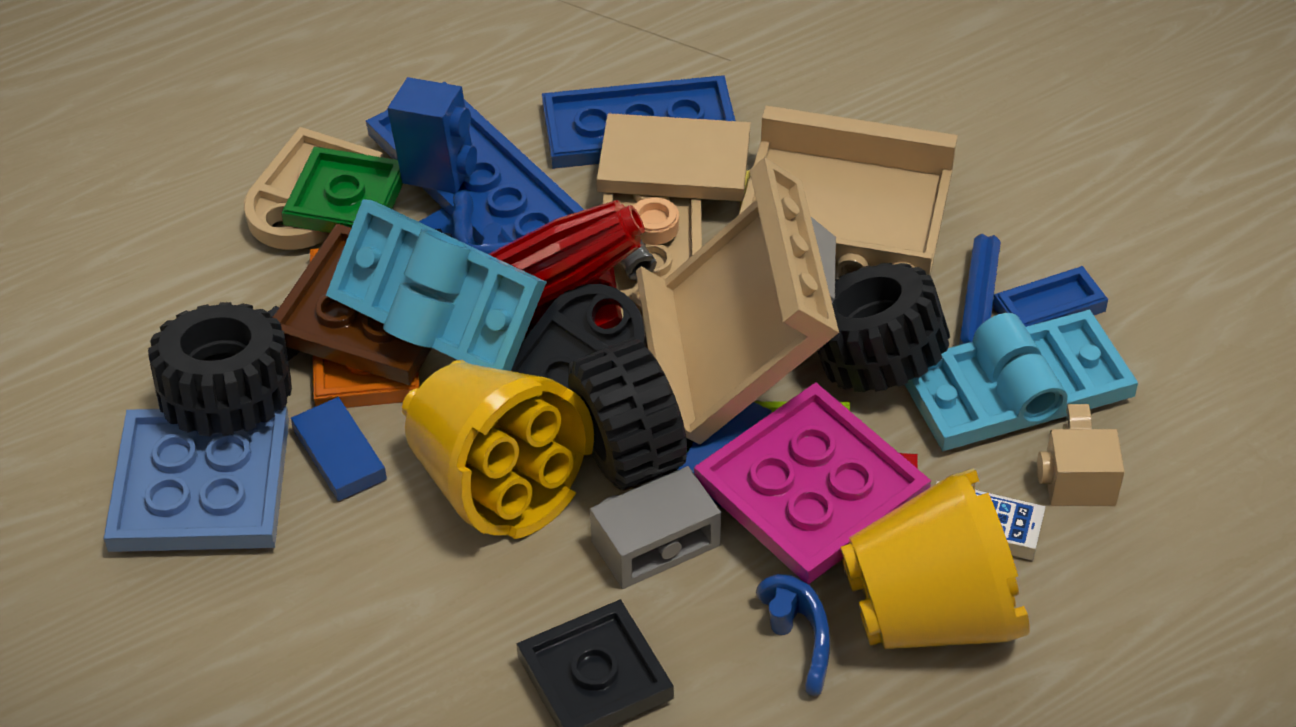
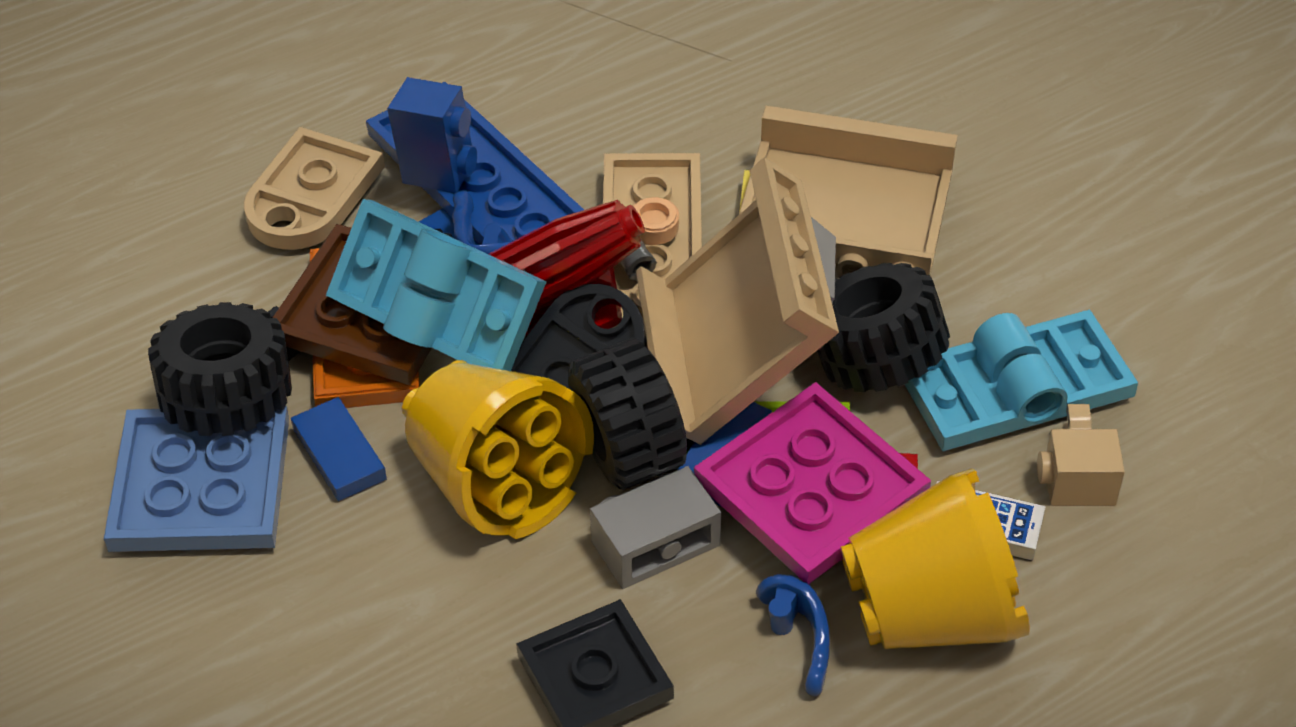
(336, 184): green tile -> none
(578, 117): blue tile -> none
(674, 157): tan tile -> none
(980, 285): blue axle -> none
(1052, 297): blue tile -> none

